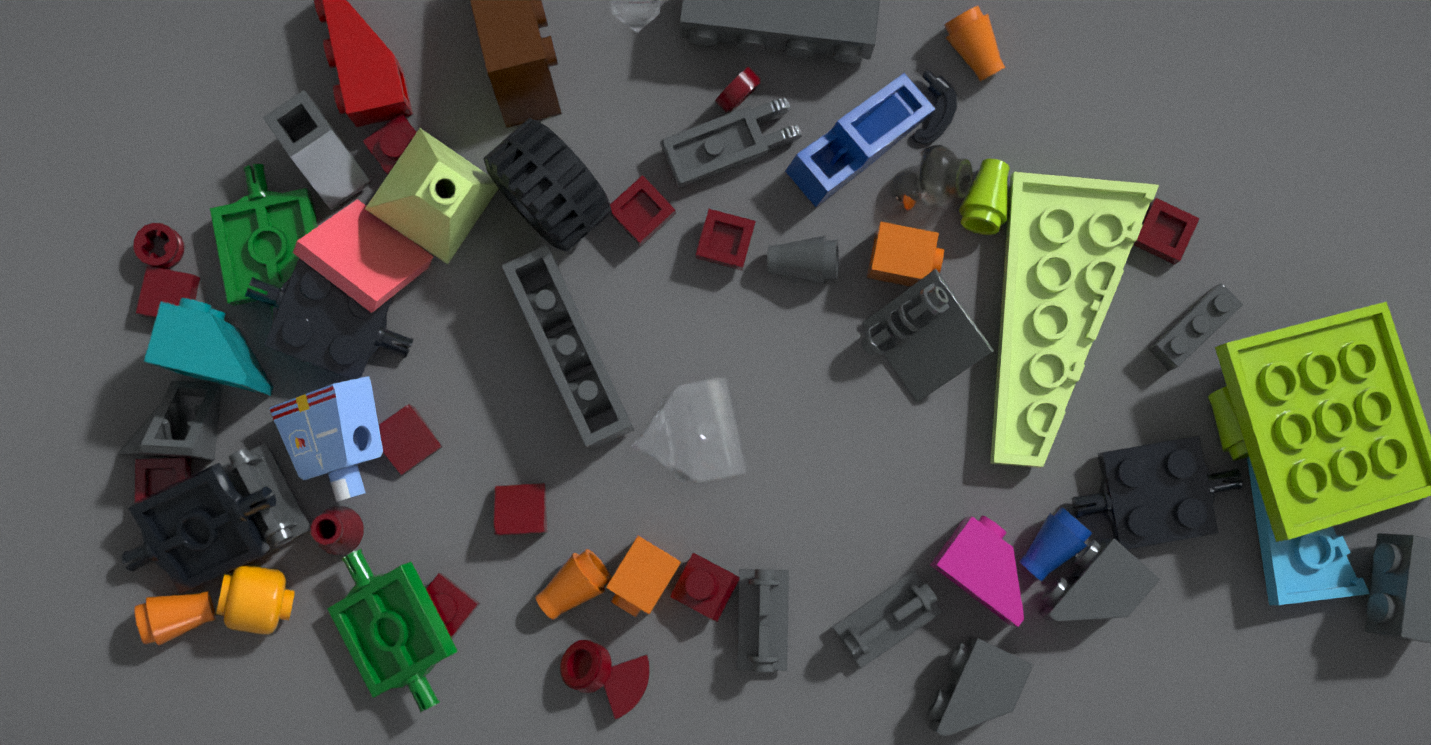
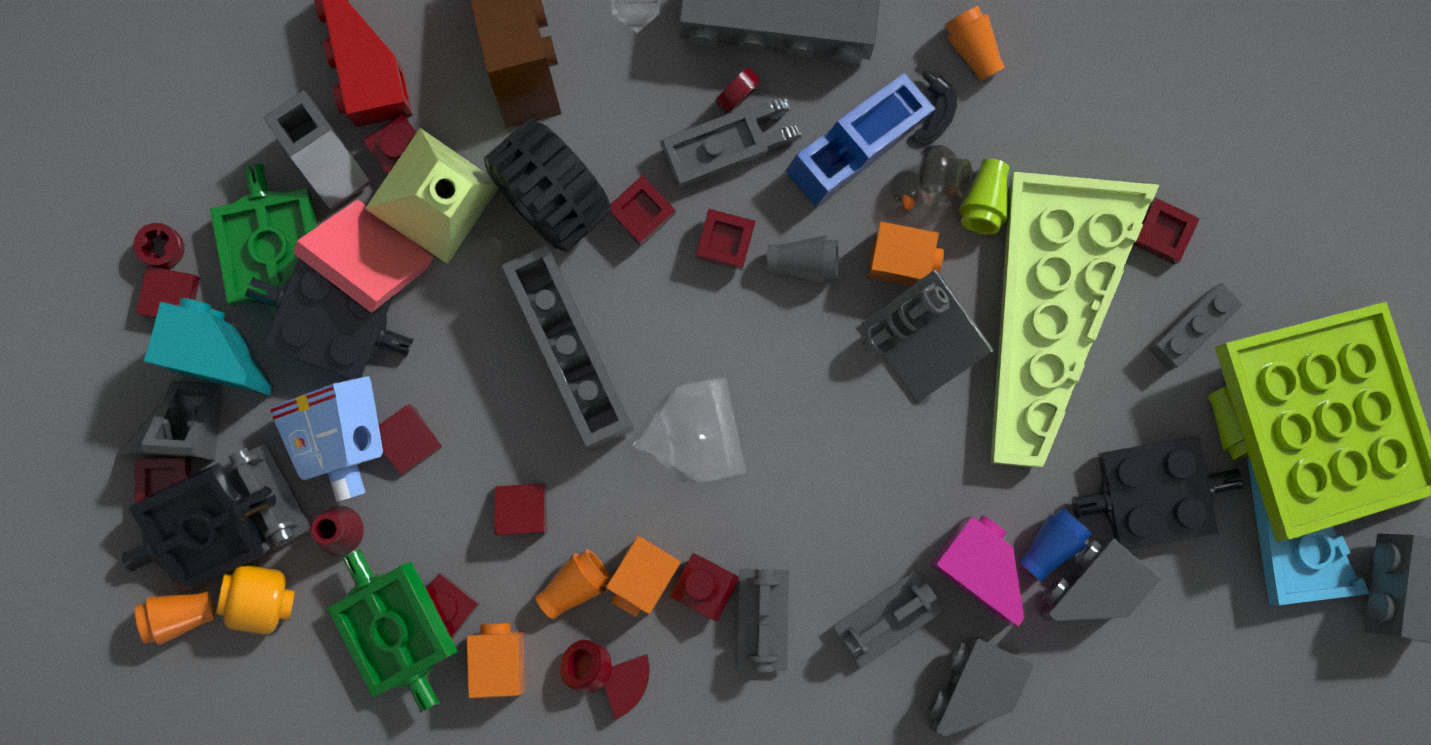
(496, 662): none -> orange brick

